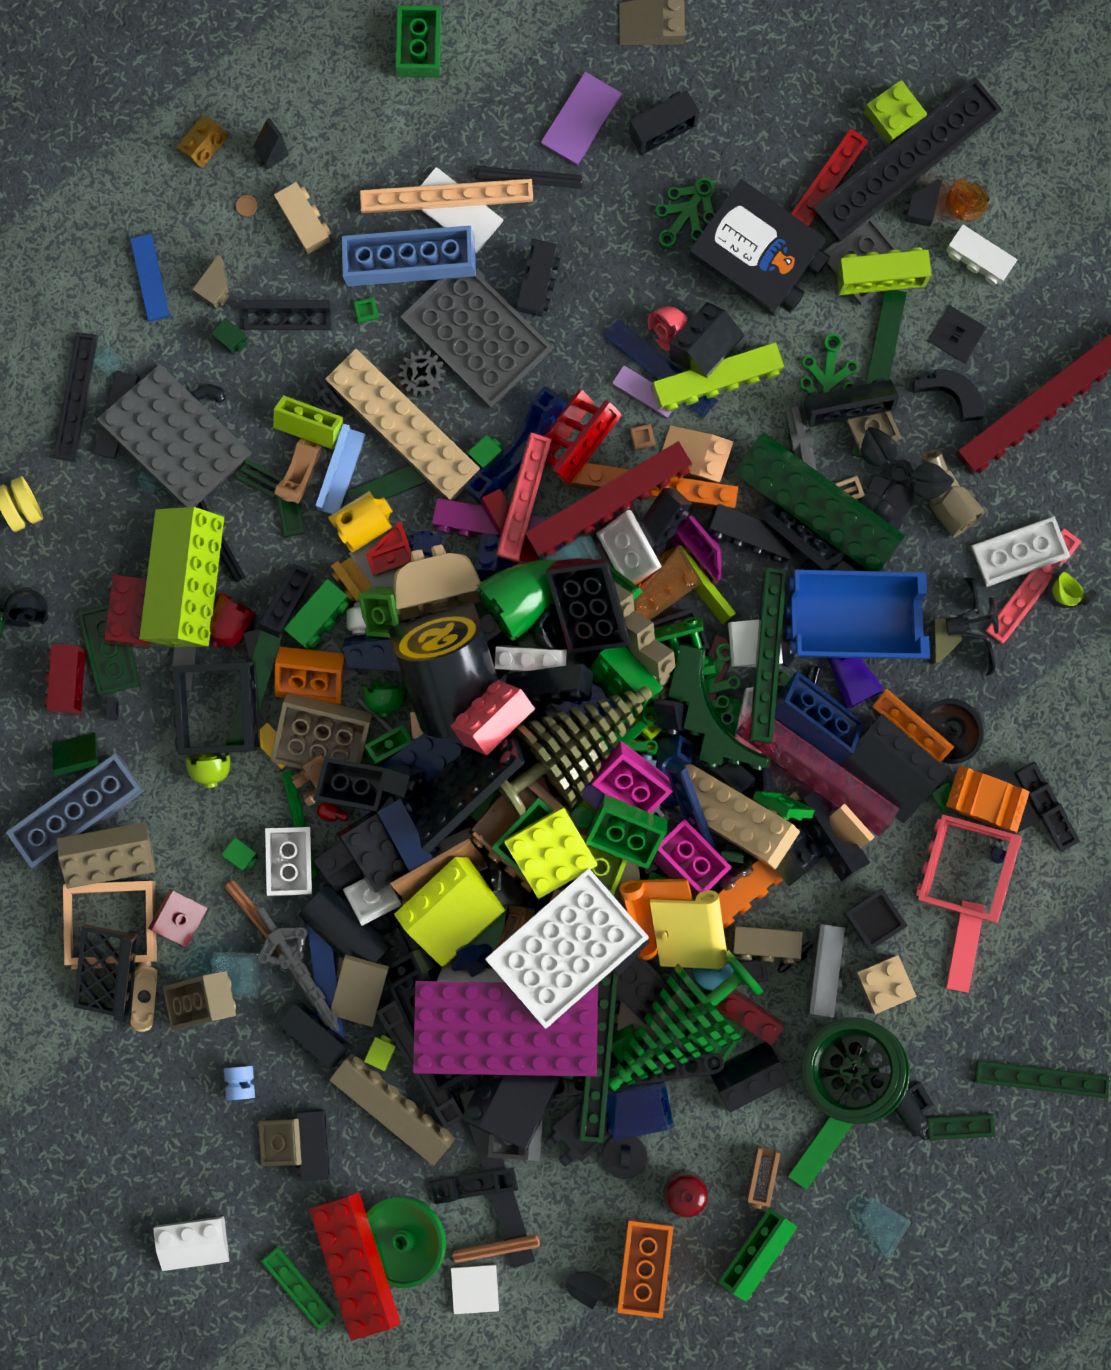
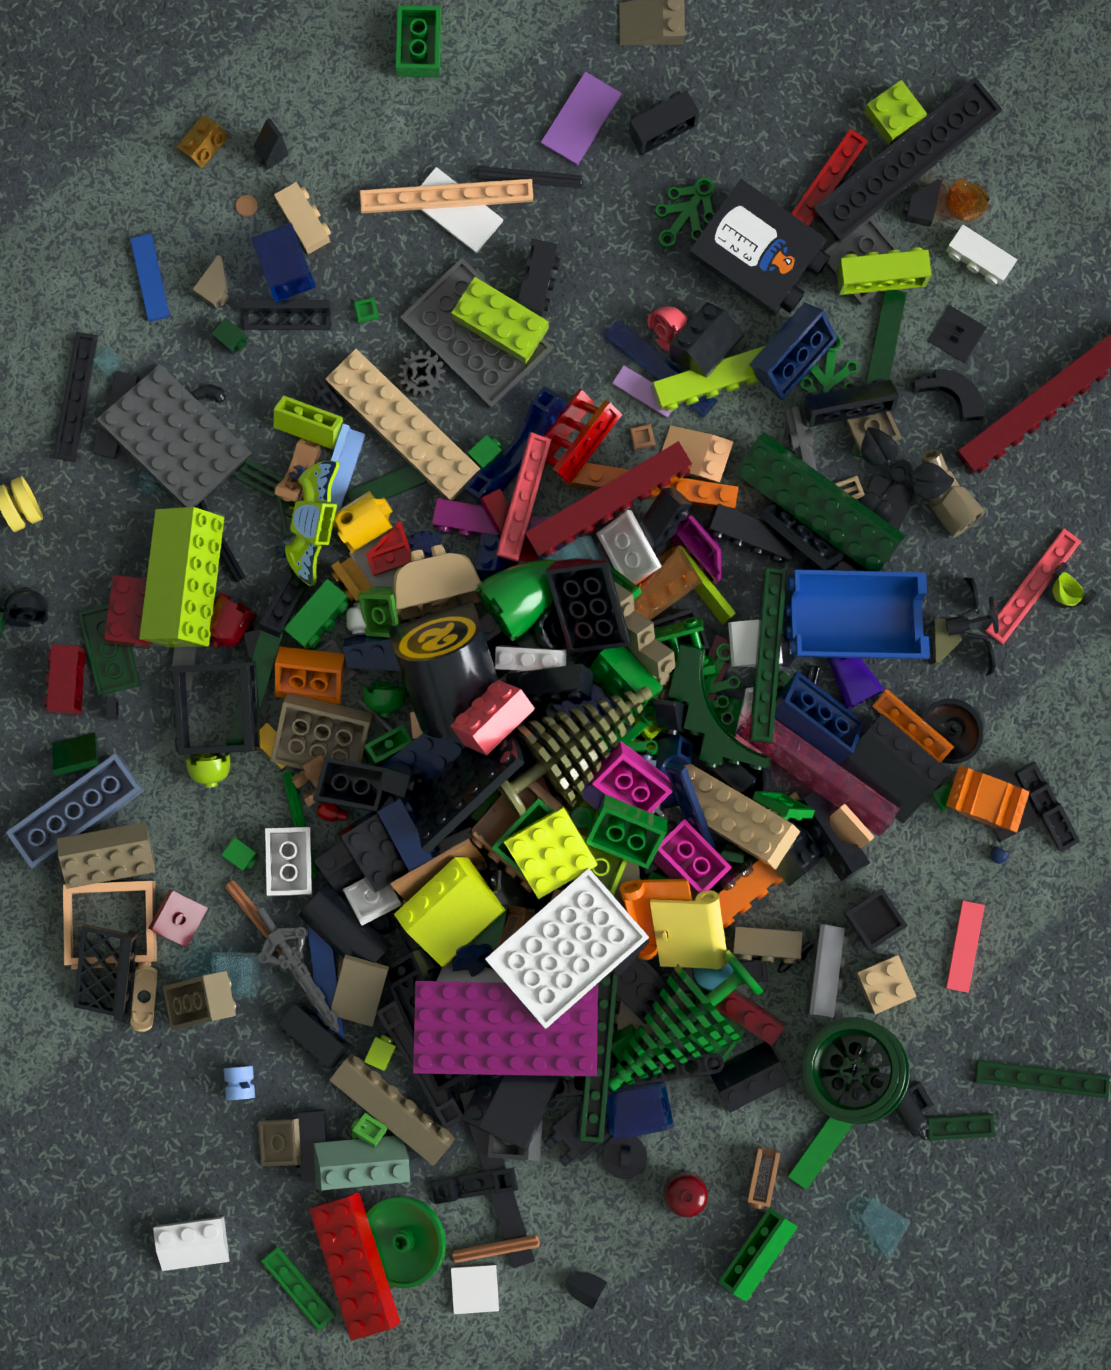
(283, 262): none -> clear blue slope
(310, 519): none -> torso
(359, 1164): none -> sand green slope
(368, 1130): none -> bright green bracket
(408, 256): medium blue brick -> none
(500, 320): none -> lime brick
(645, 1268): orange brick -> none
(794, 350): none -> dark blue slope
(935, 849): coral window -> none
(1020, 551): white tile -> none

